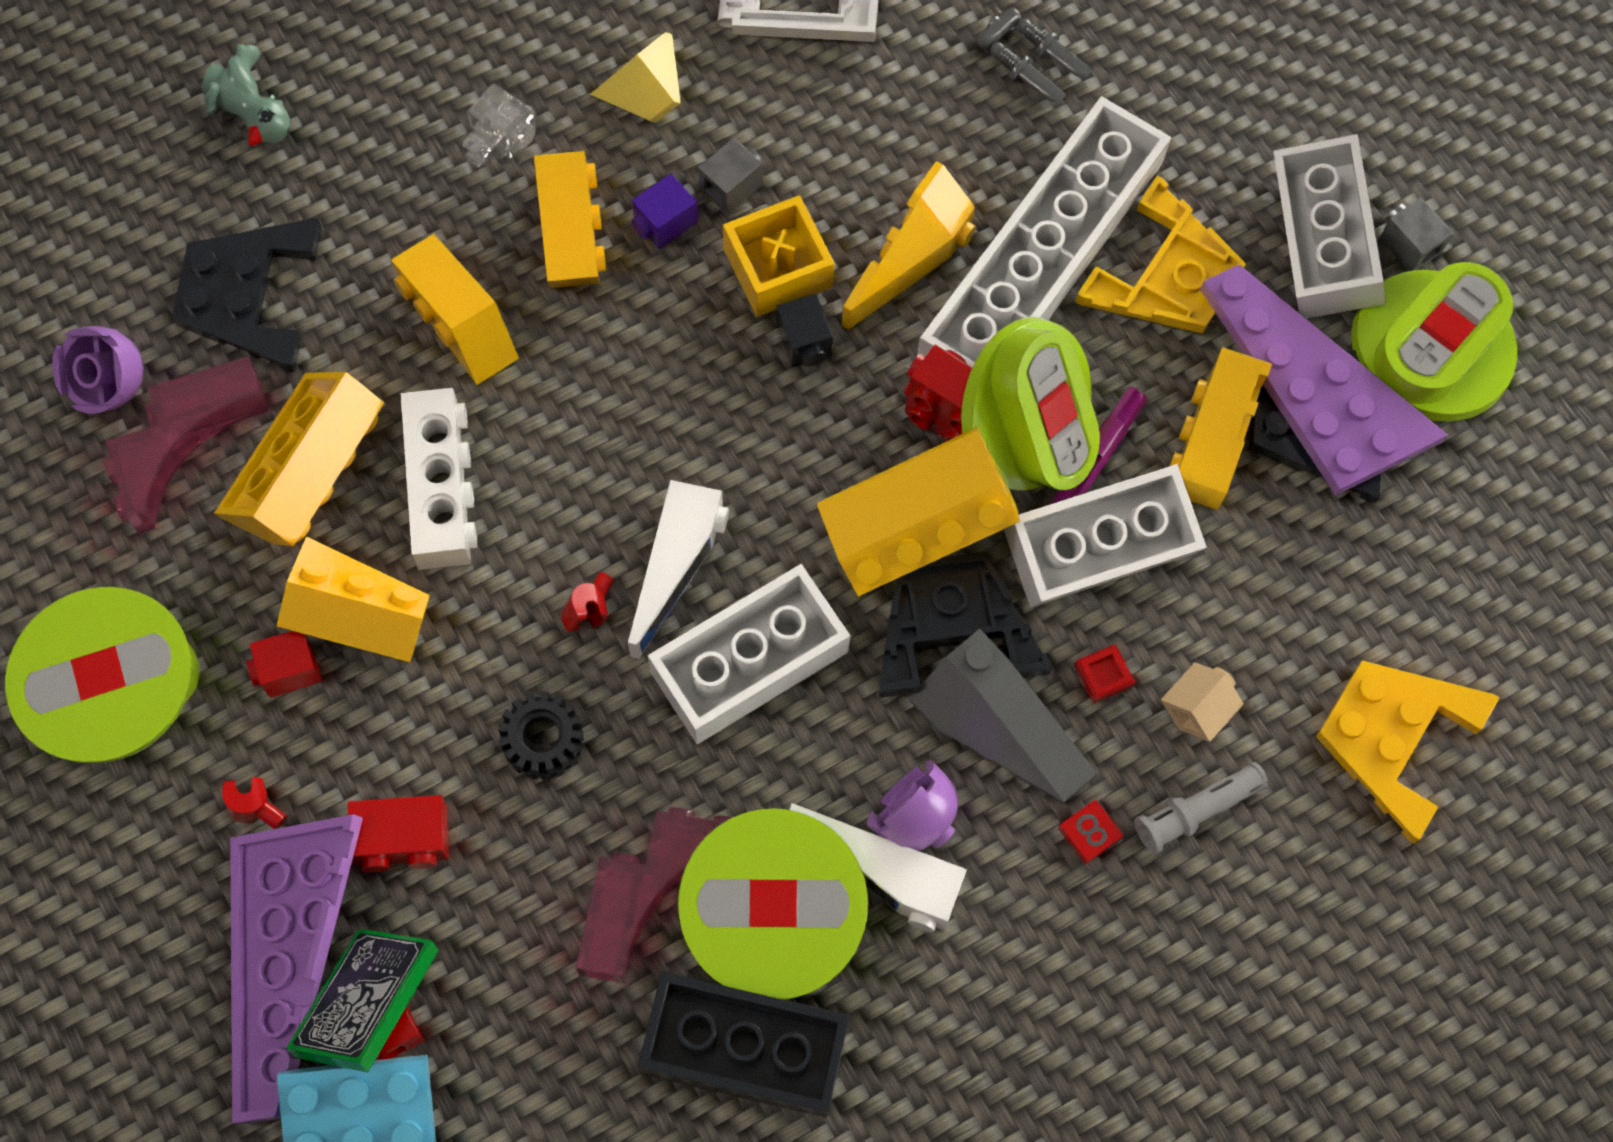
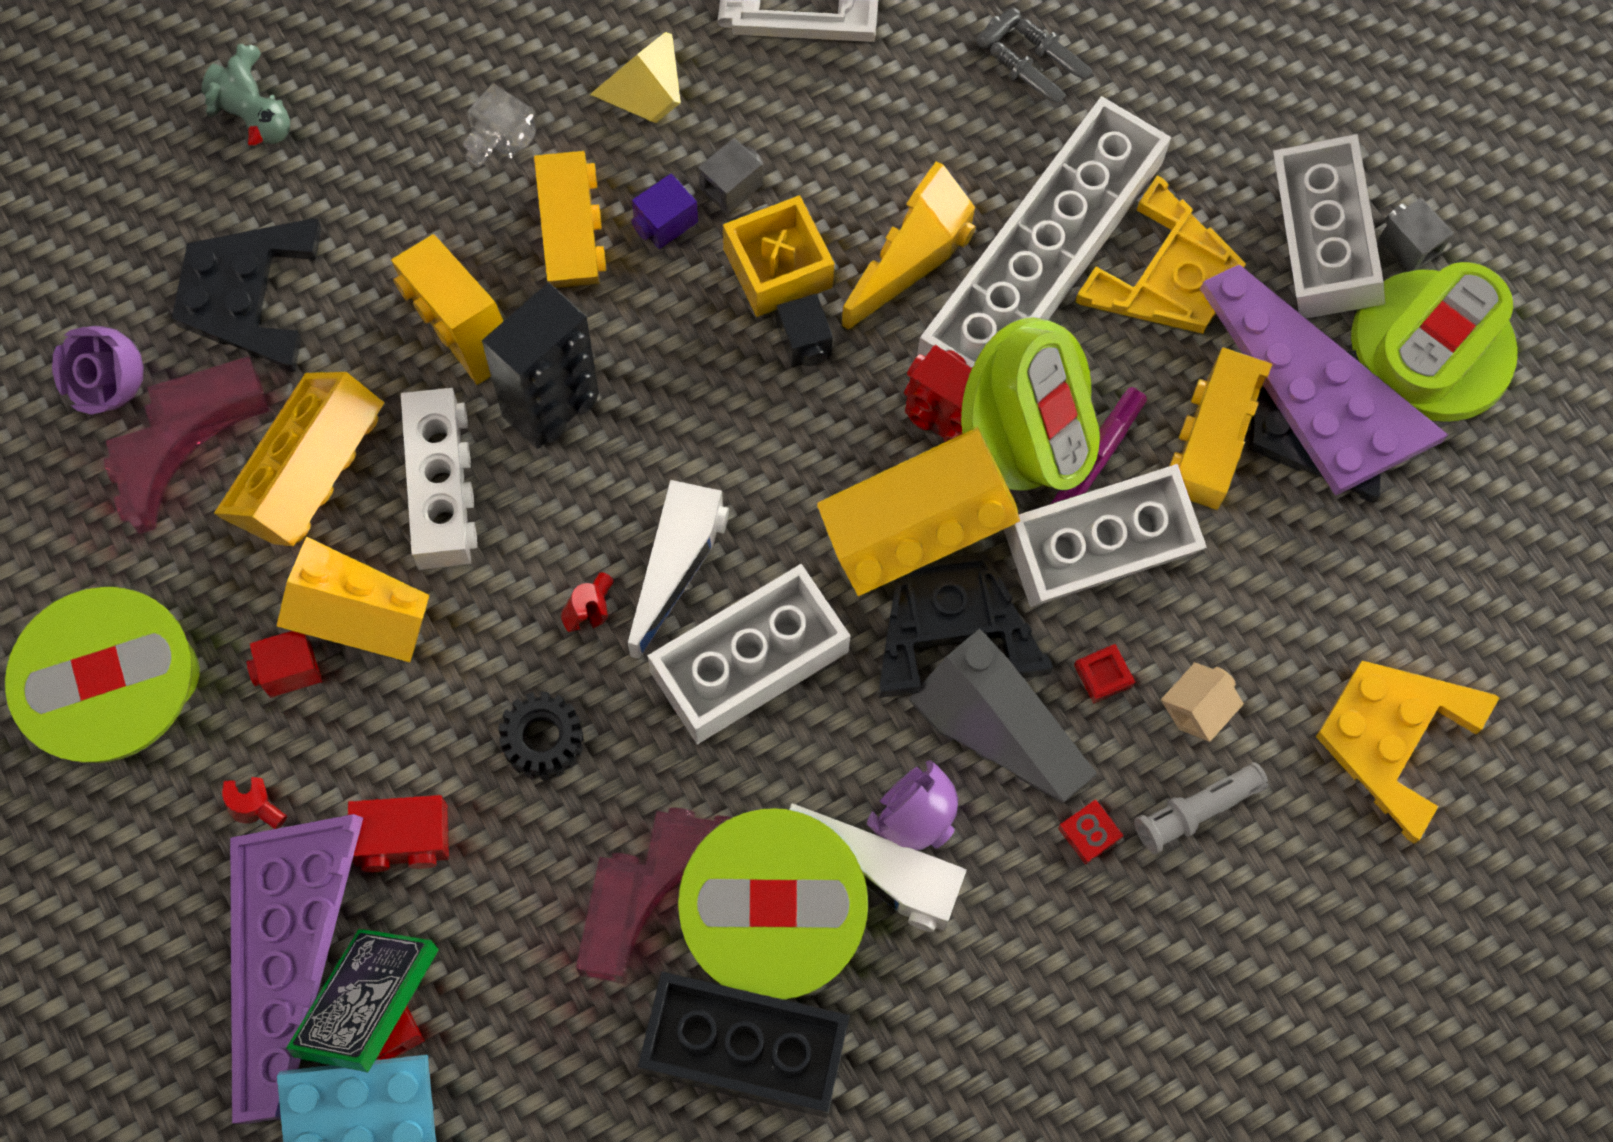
(542, 366): none -> black brick

